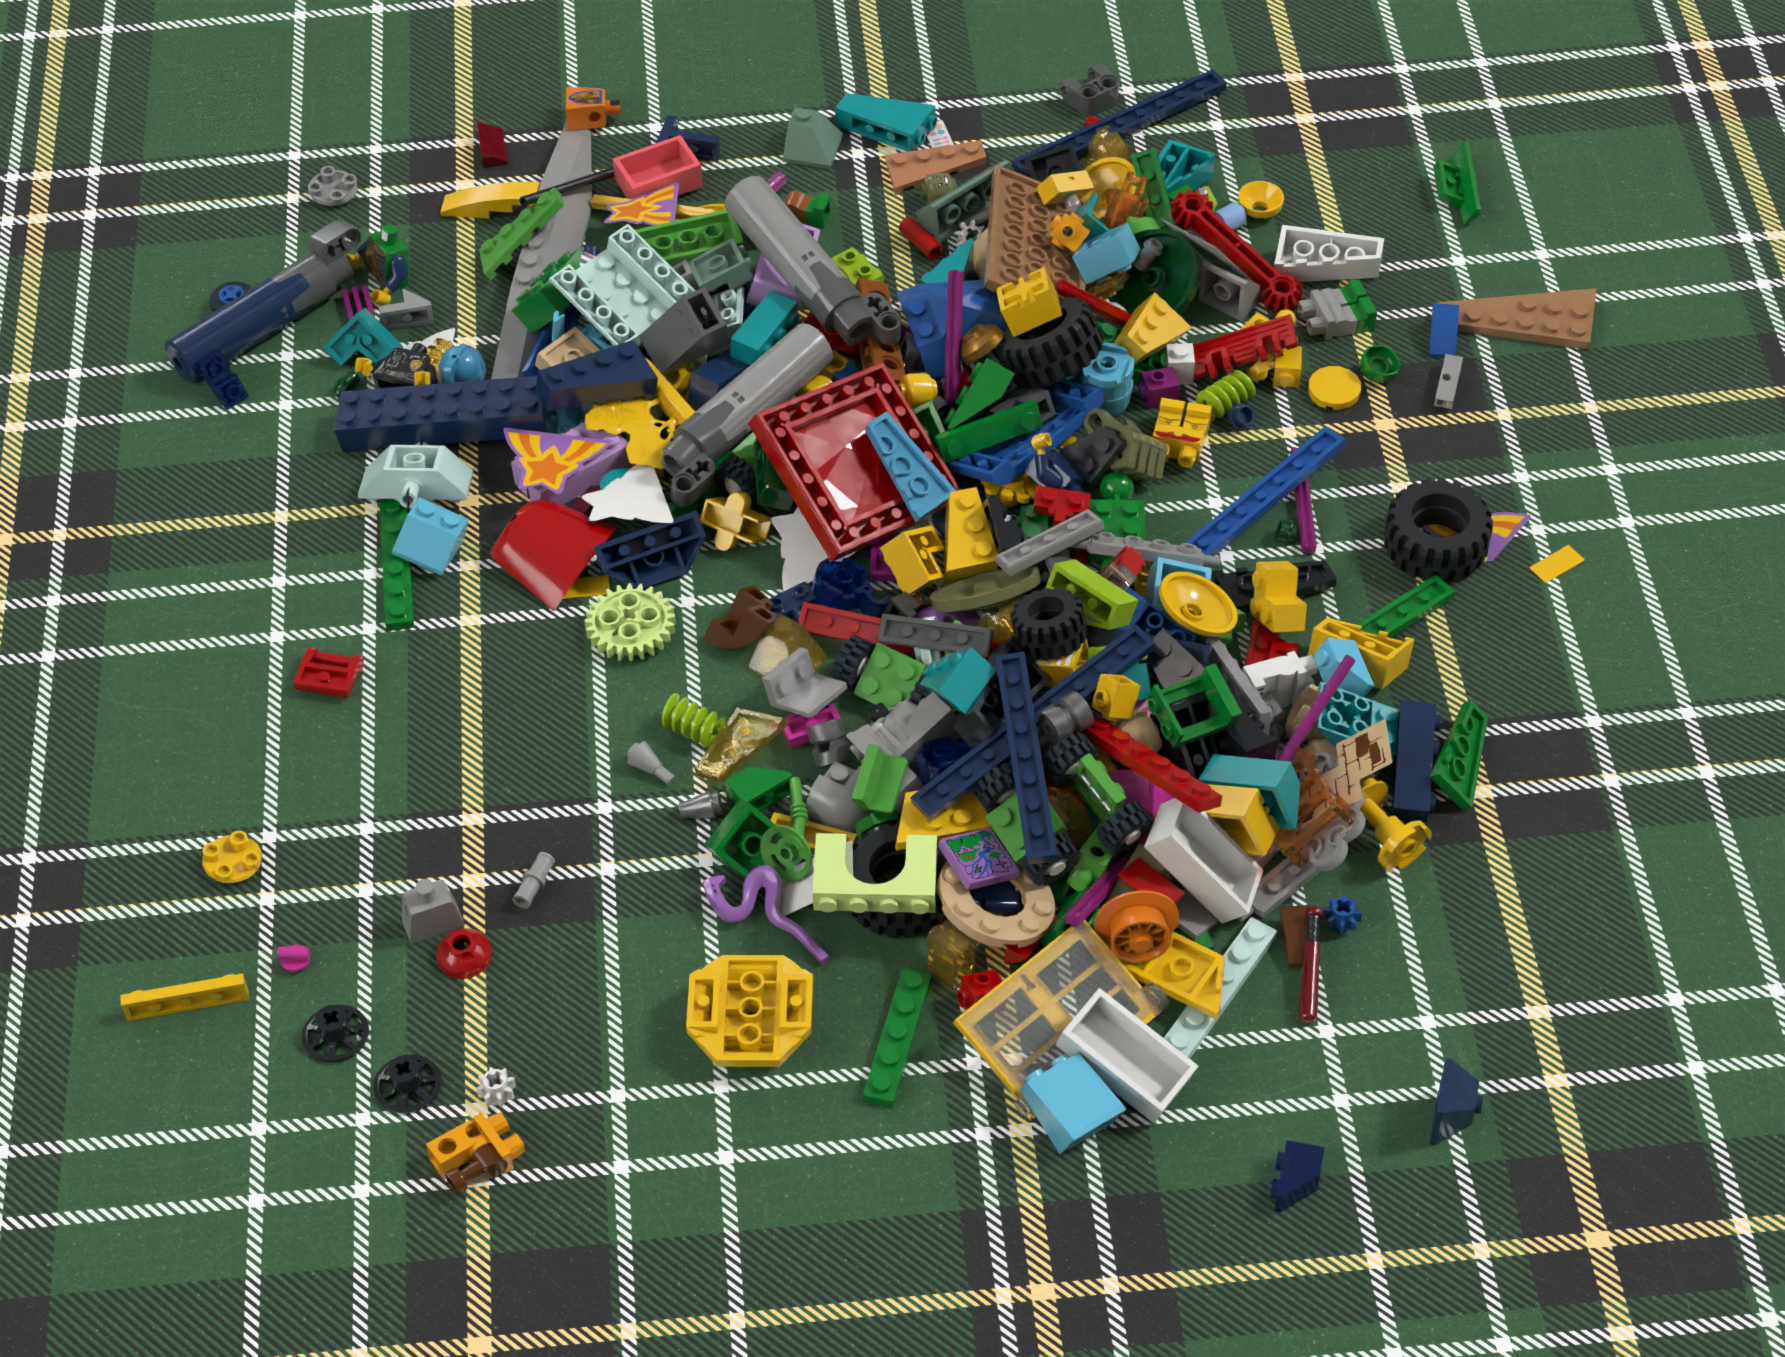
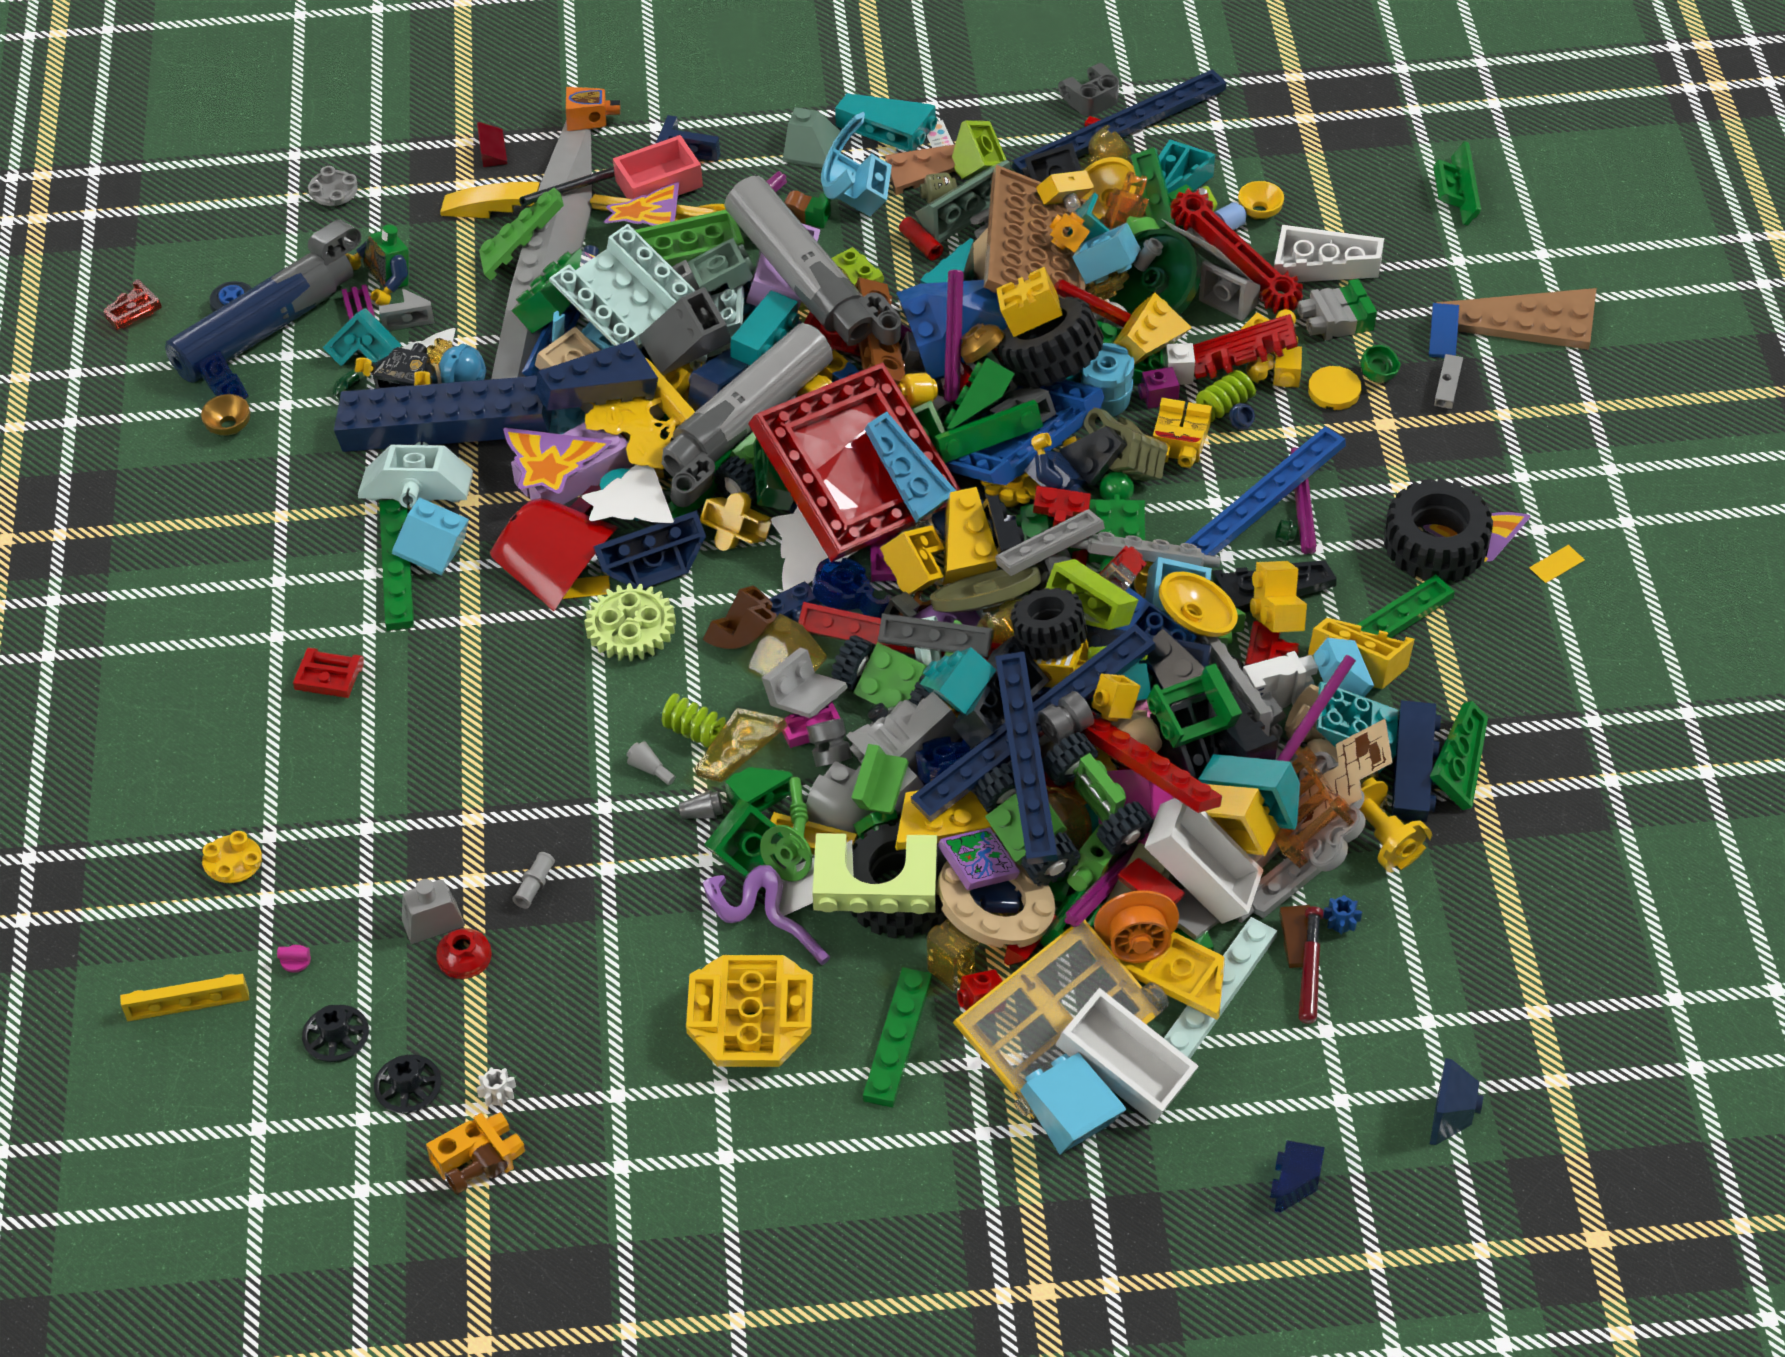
(132, 306): none -> clear red wing
(223, 409): none -> pearl gold piece
(857, 184): none -> medium azure piece
(964, 232): white gear -> none
(976, 149): none -> lime slope

